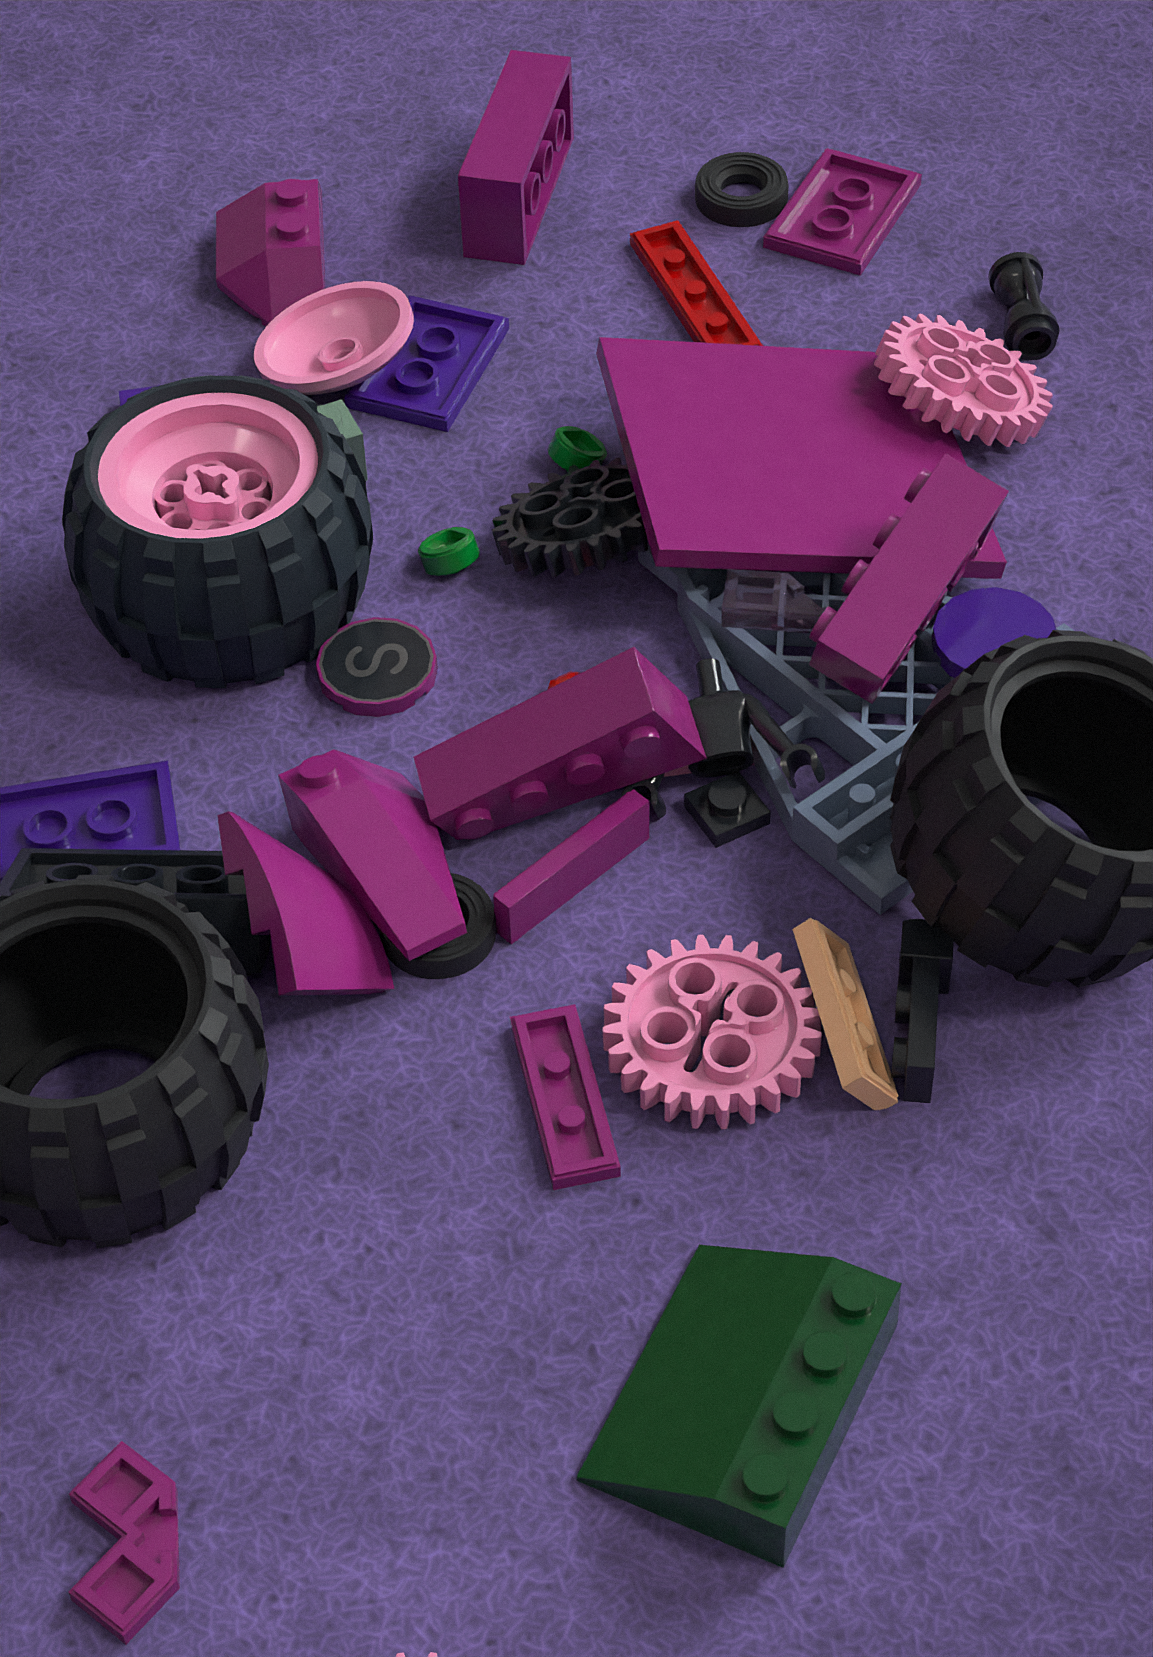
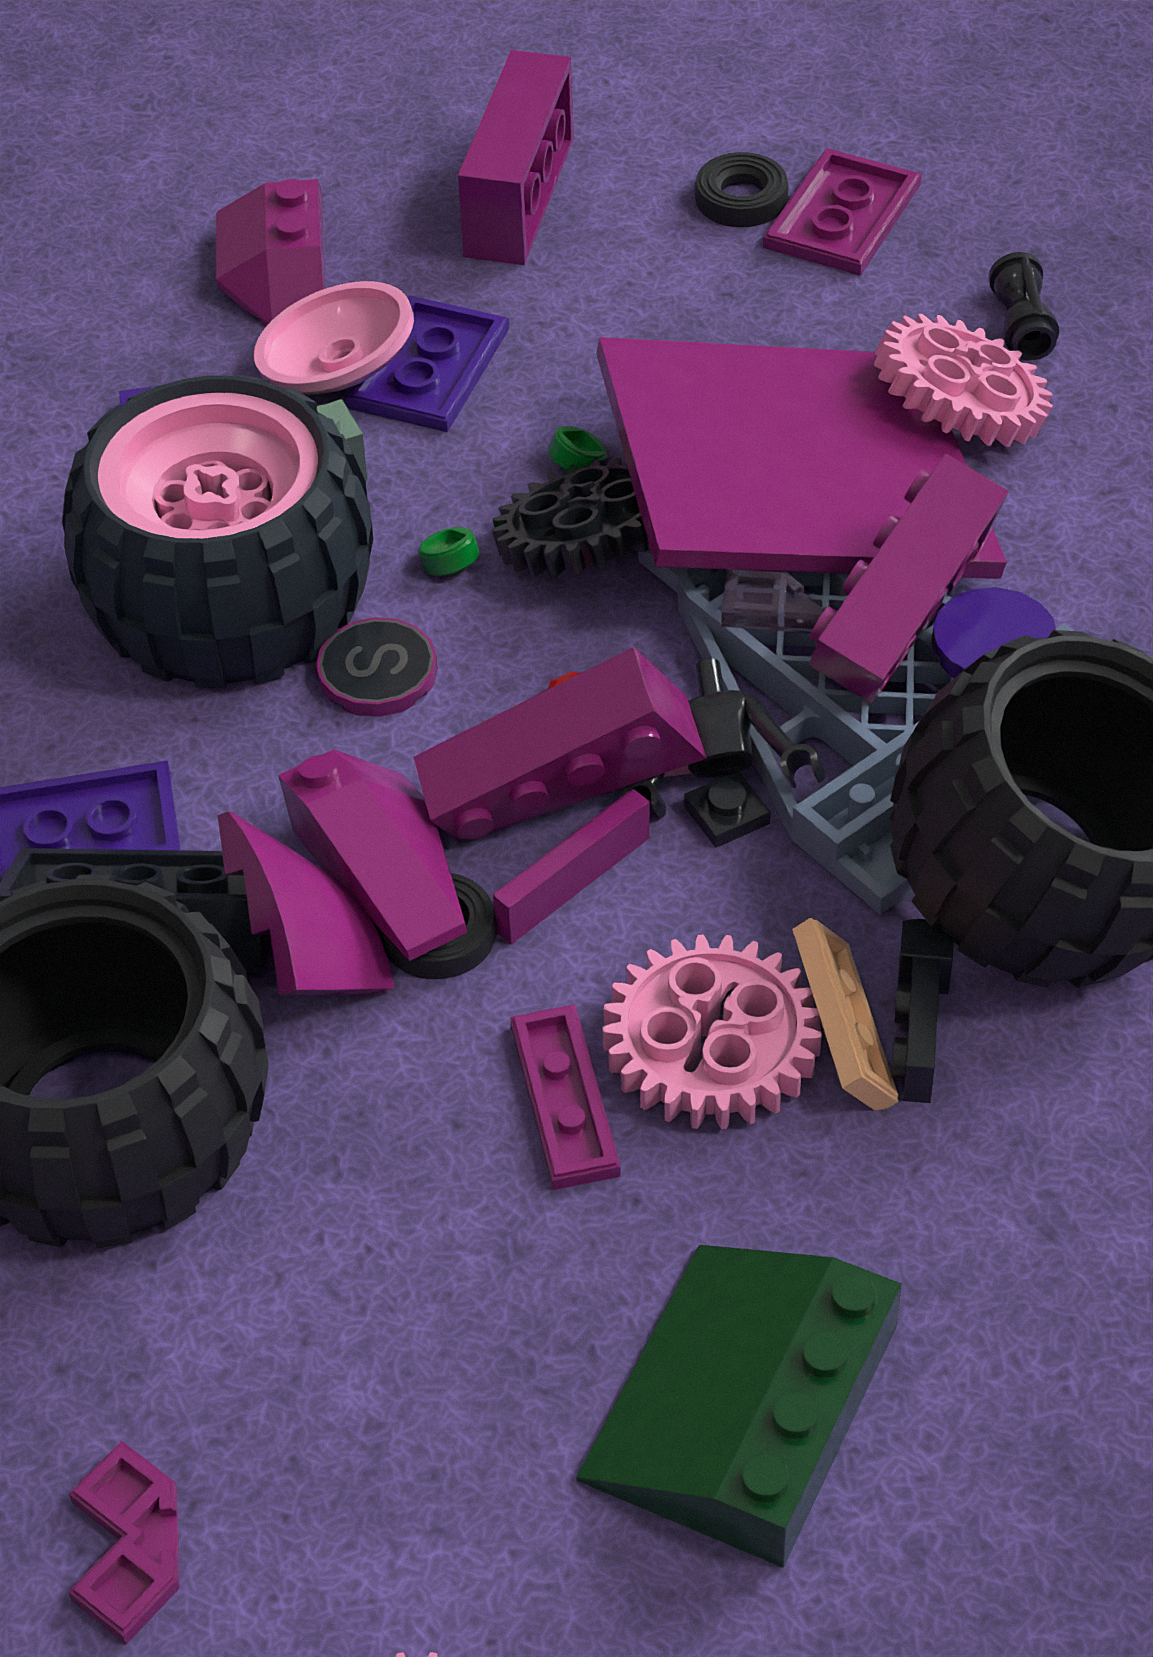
(691, 286): red tile -> none

